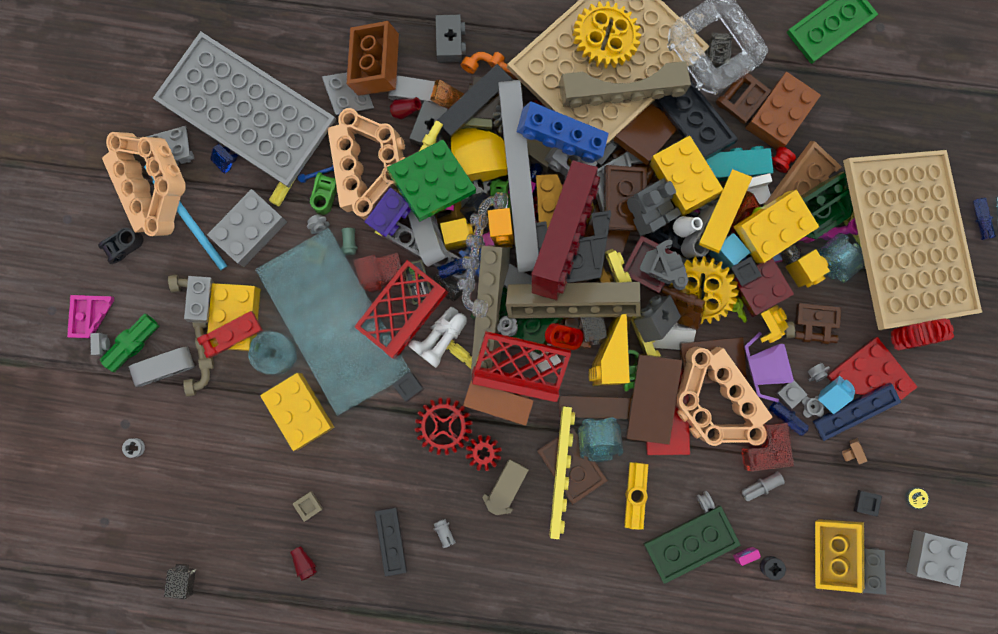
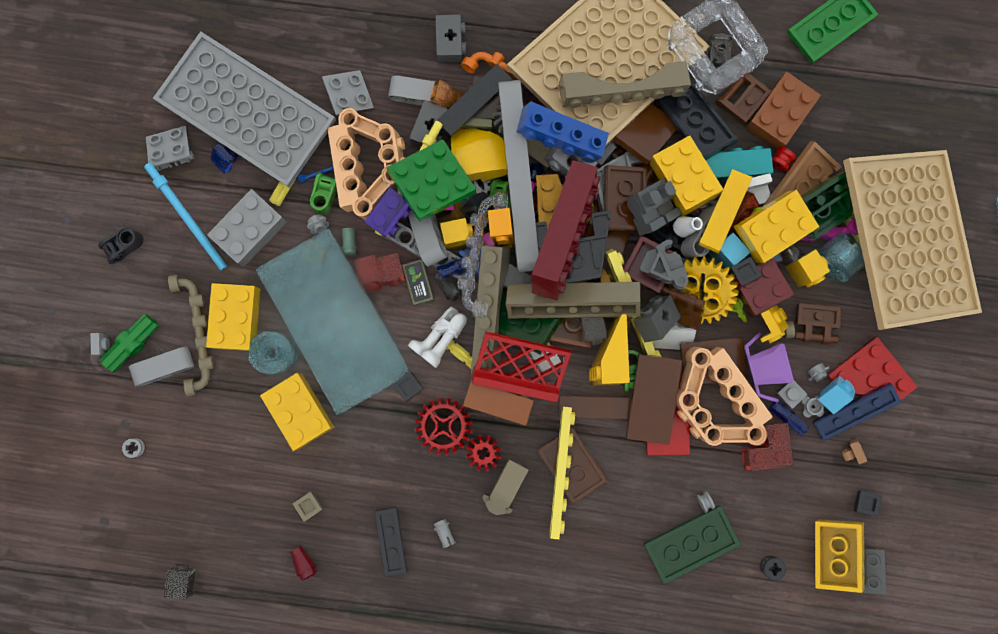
(87, 314): dark pink wing -> none
(145, 212): light nougat brick -> none
(198, 299): light grey brick -> none
(230, 334): red plate -> none
(372, 58): dark orange brick -> none
(404, 107): dark red cone -> none
(417, 318): red fence -> none
(511, 329): light grey plate -> none
(563, 336): red plate -> none
(587, 28): yellow gear -> none
(600, 439): clear light blue brick -> none
(636, 509): yellow piece -> none
(747, 556): dark pink tile -> none
(763, 486): light grey axle -> none
(917, 498): tile -> none
(922, 334): red gear -> none
(936, 558): light grey brick -> none
(984, 218): clear blue axle -> none

